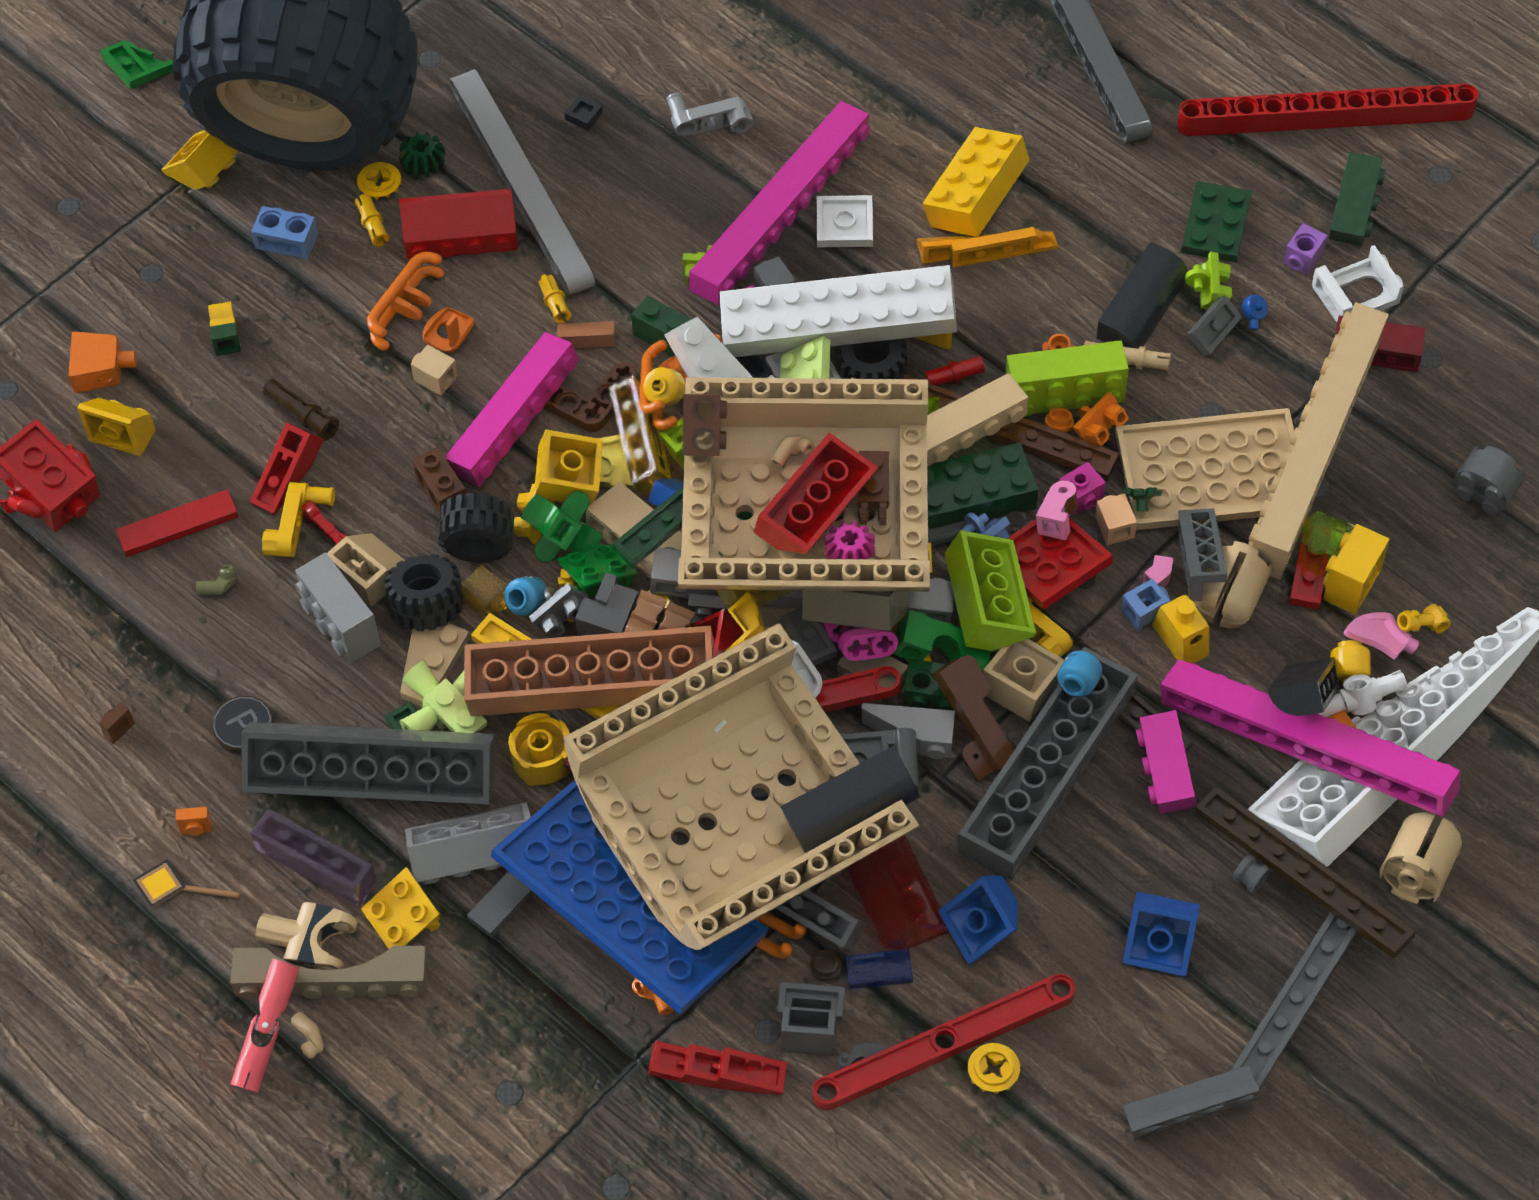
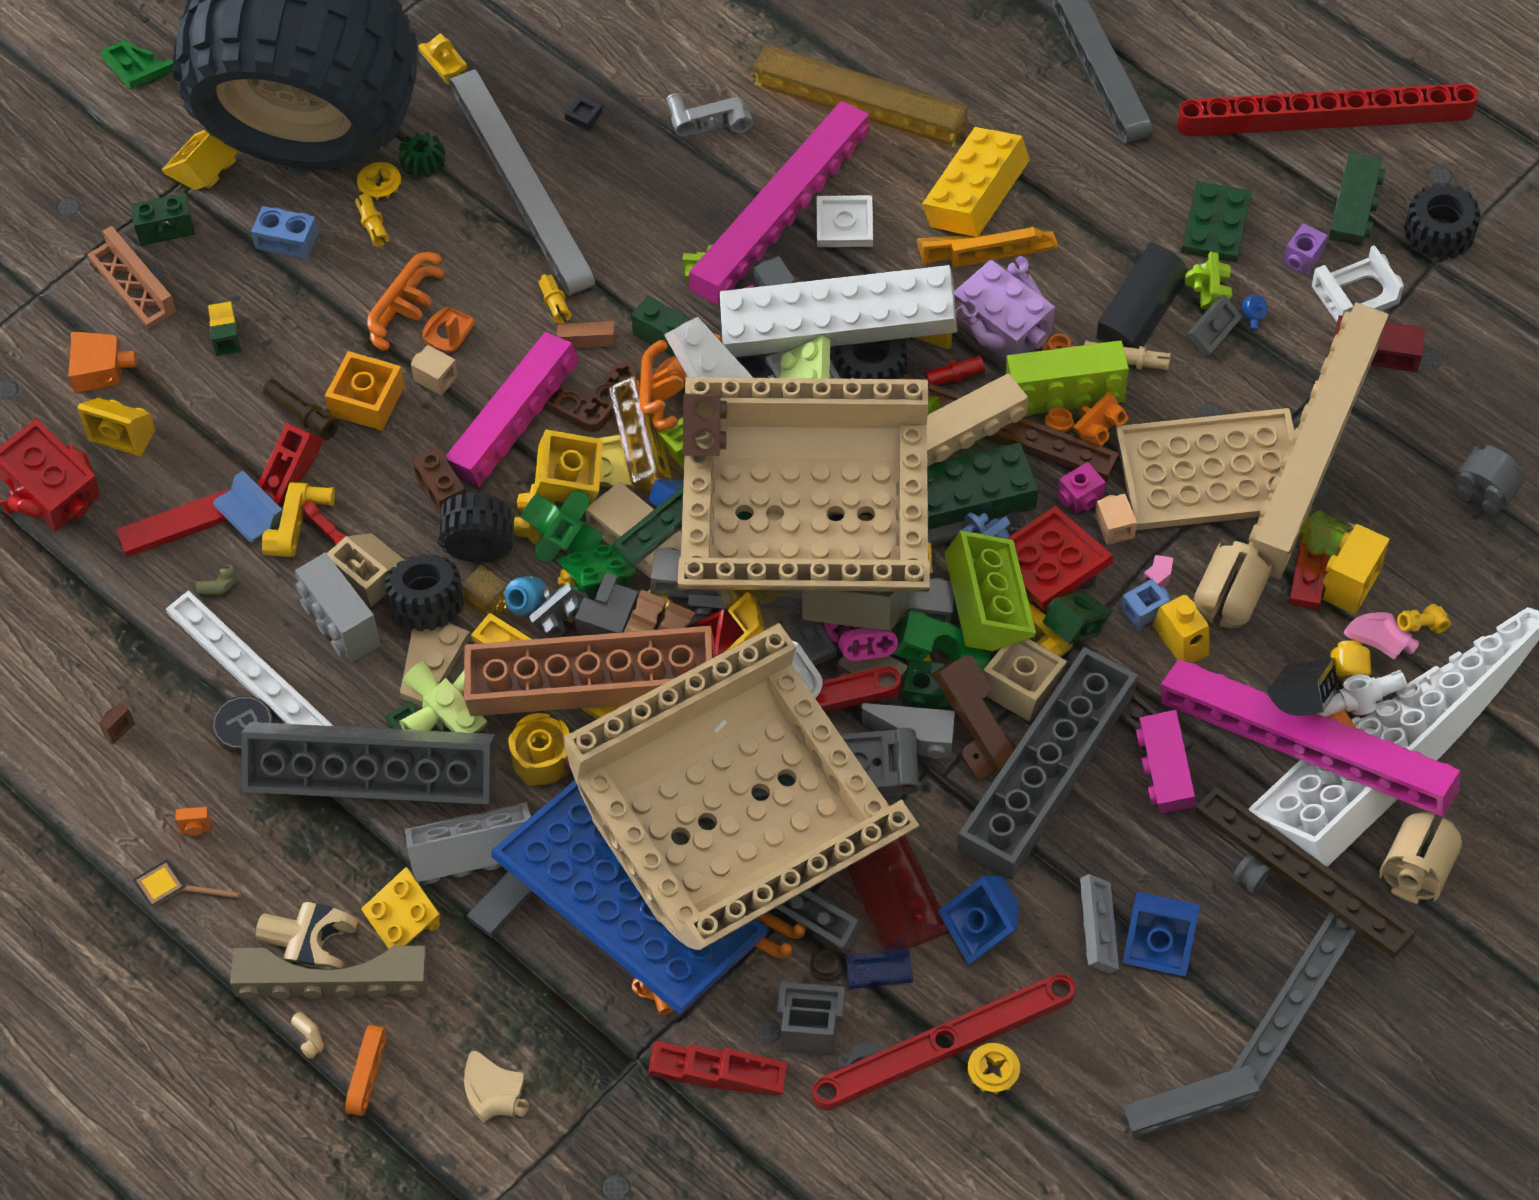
(137, 271): none -> nougat fence
(162, 219): none -> dark green brick
(243, 662): none -> white tile
(248, 508): none -> medium blue panel
(272, 1001): coral piece -> none
(313, 857): clear purple brick -> none
(365, 390): none -> light orange brick
(365, 1070): none -> orange beam
(443, 57): none -> yellow hips
(459, 223): red slope -> none
(493, 1089): none -> tan arm
(664, 385): yellow head -> none
(791, 446): tan arm -> none
(814, 496): red slope -> none
(849, 542): dark pink gear -> none
(849, 799): black brick -> none
(876, 491): reddish brown hinge -> none
(883, 100): none -> clear yellow brick
(1004, 310): none -> lavender torso
(1055, 510): bright pink leg -> none
(1076, 617): none -> dark green brick
(1079, 673): dark azure head -> none
(1099, 924): none -> light grey plate
(1142, 496): dark green plant -> none
(1193, 546): dark grey fence -> none
(1445, 204): none -> black tyre

